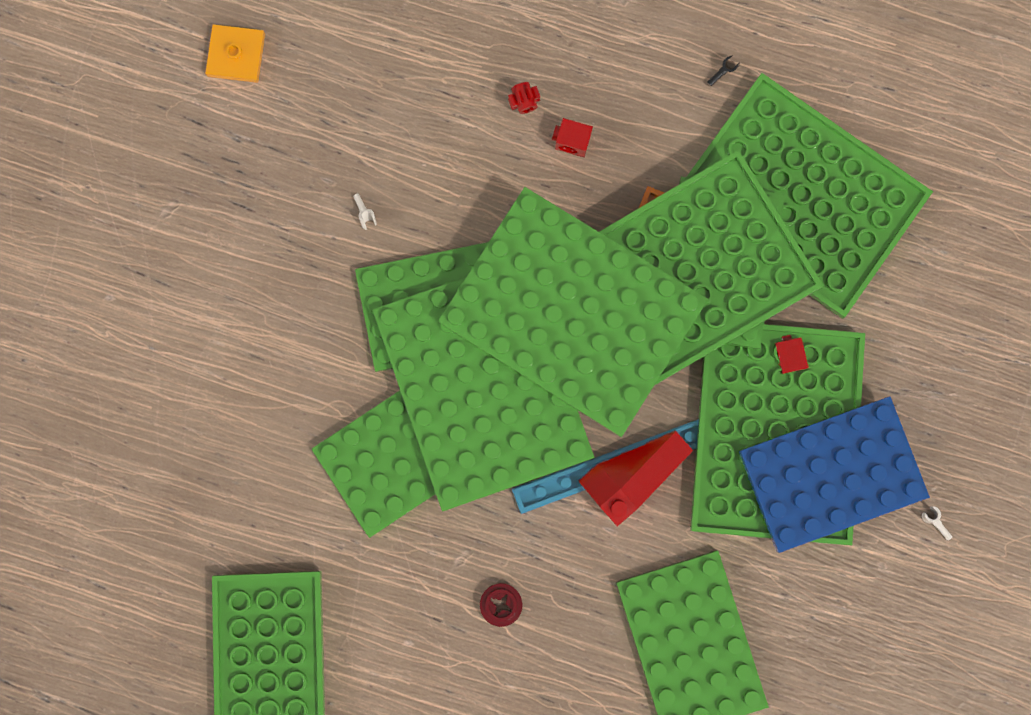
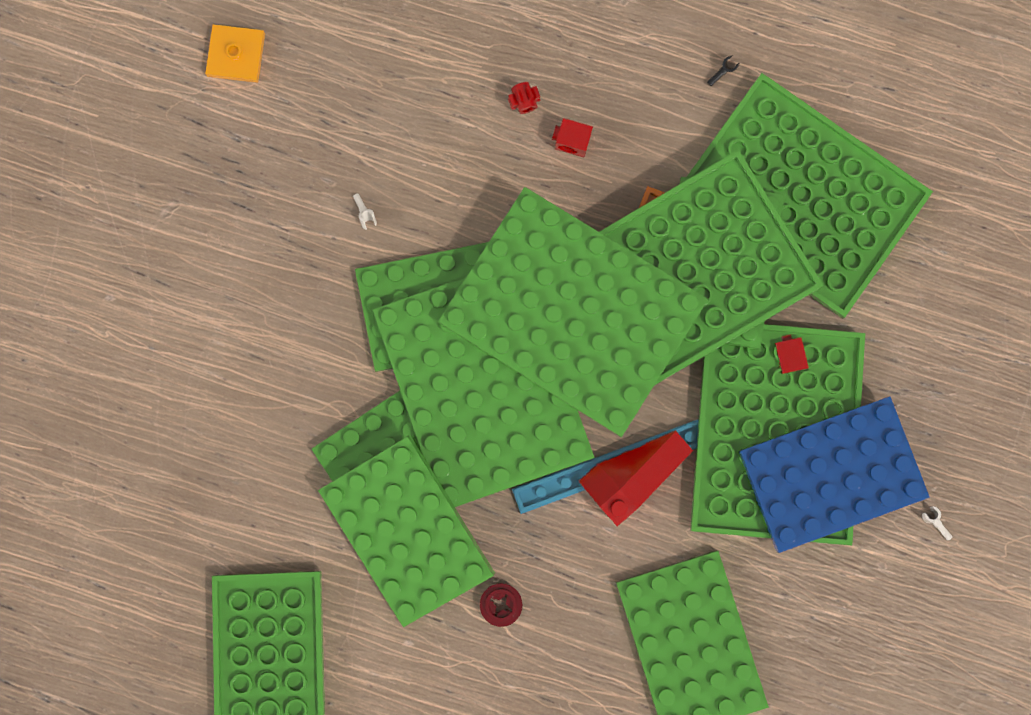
(406, 531): none -> bright green plate

